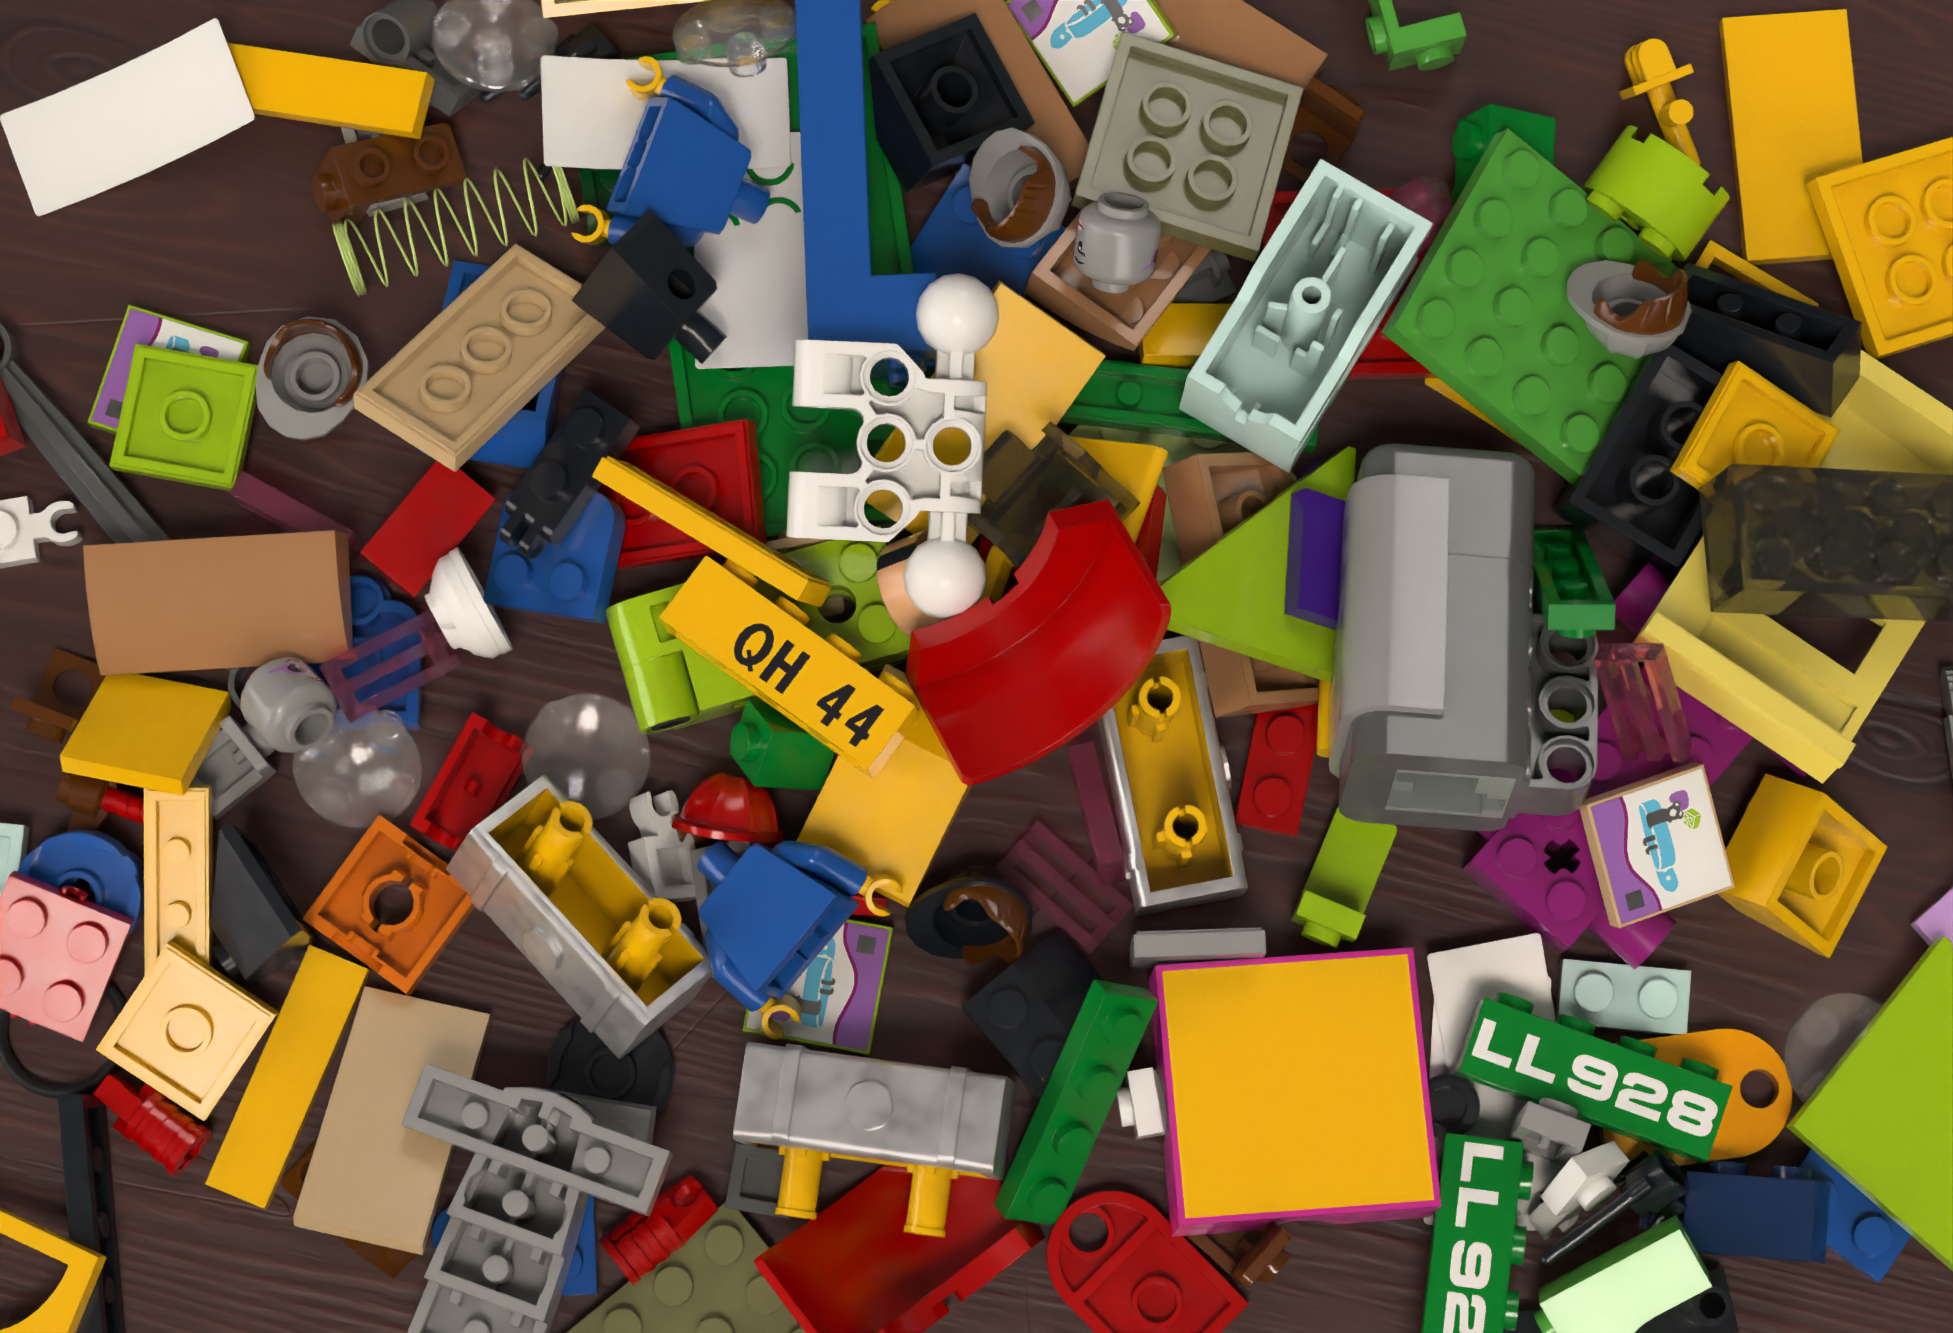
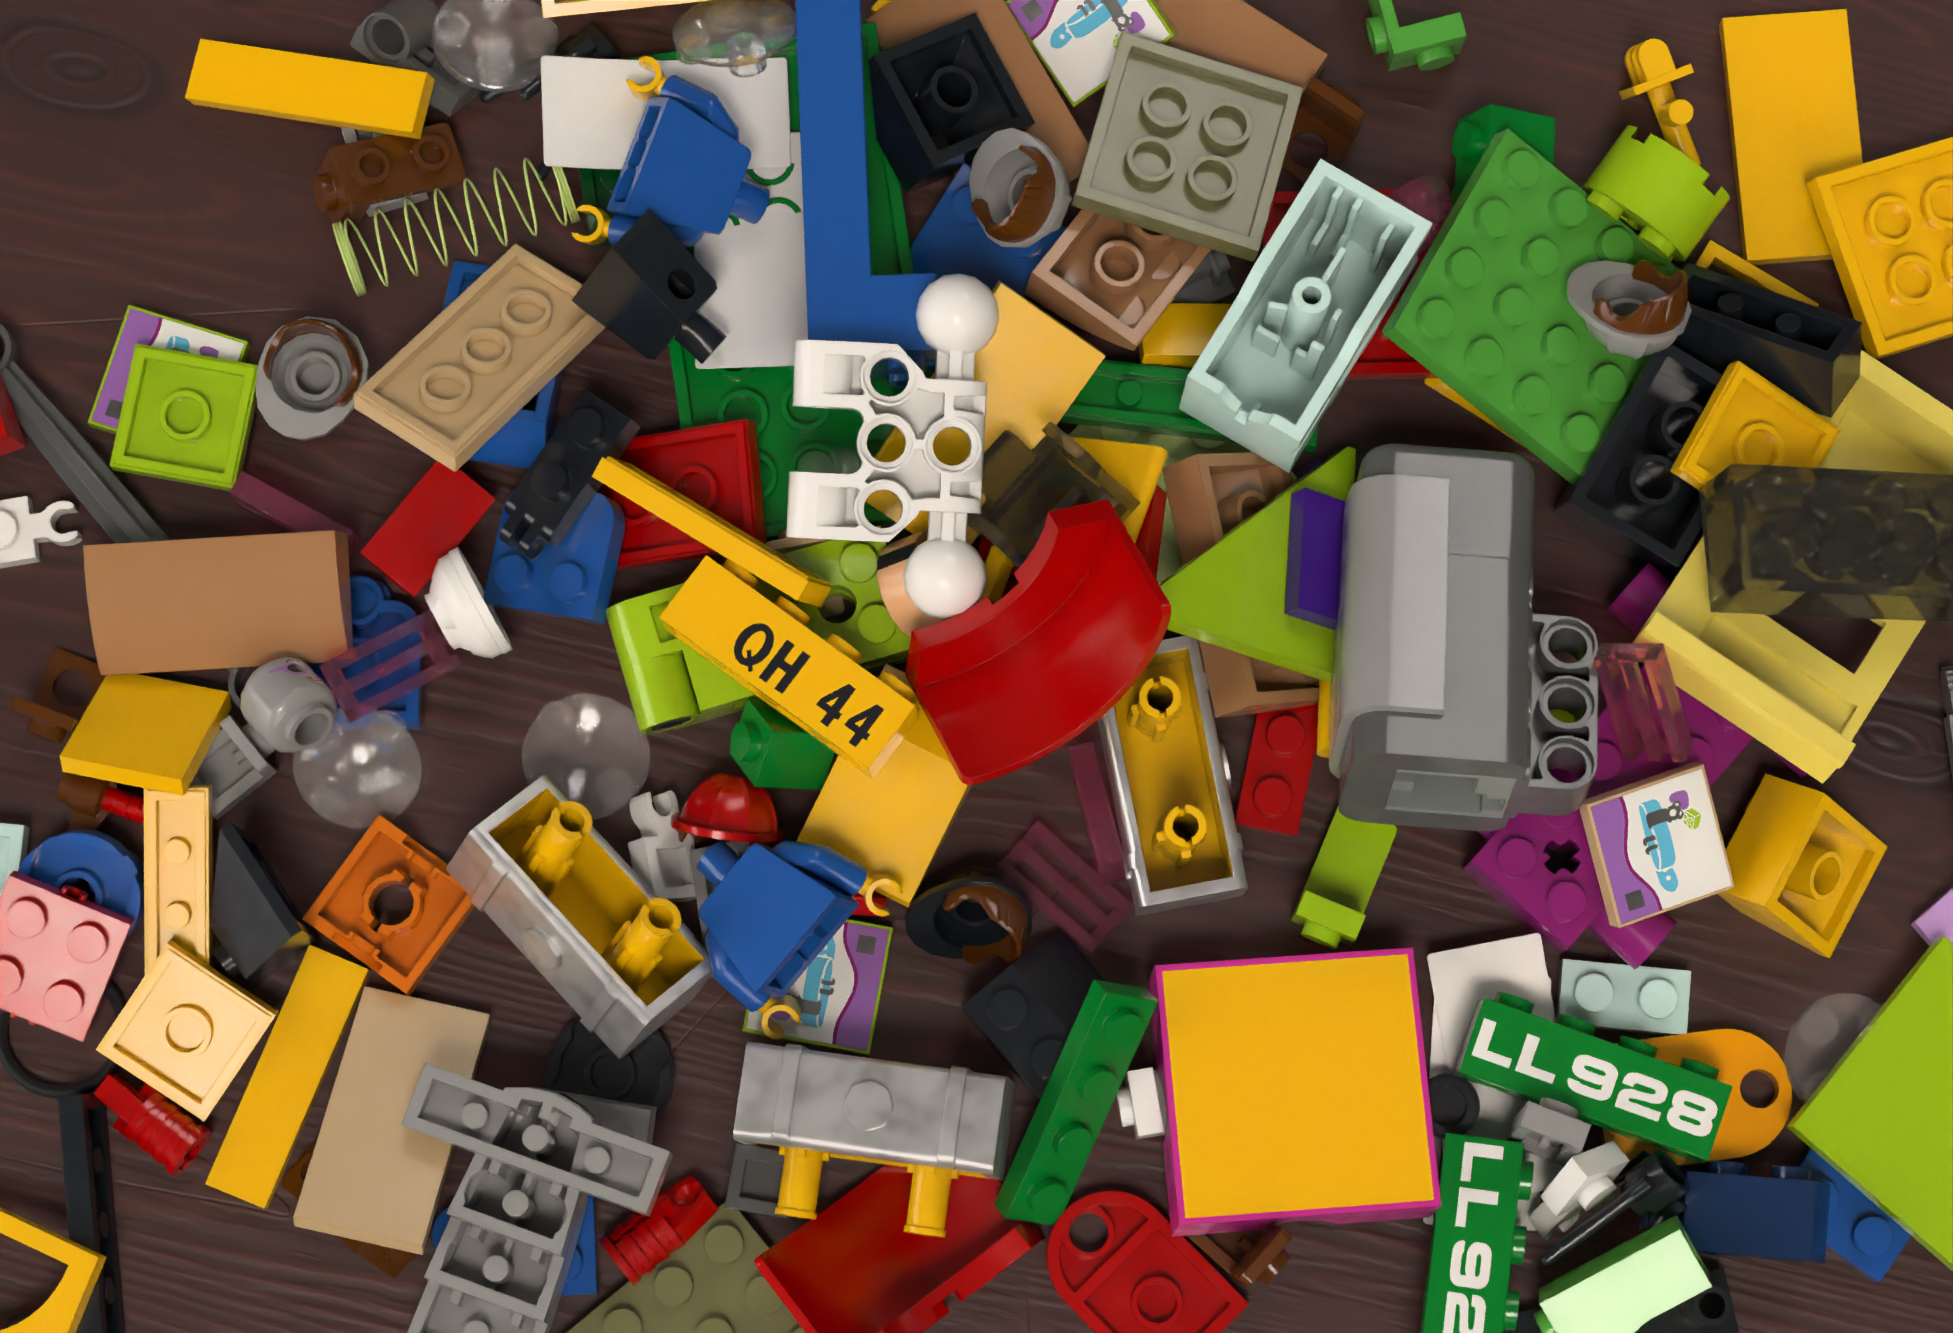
(128, 119): white sticker -> none
(471, 783): red hinge -> none
(1117, 241): light grey head -> none
(1193, 946): light grey tile -> none
(1570, 584): green plate -> none

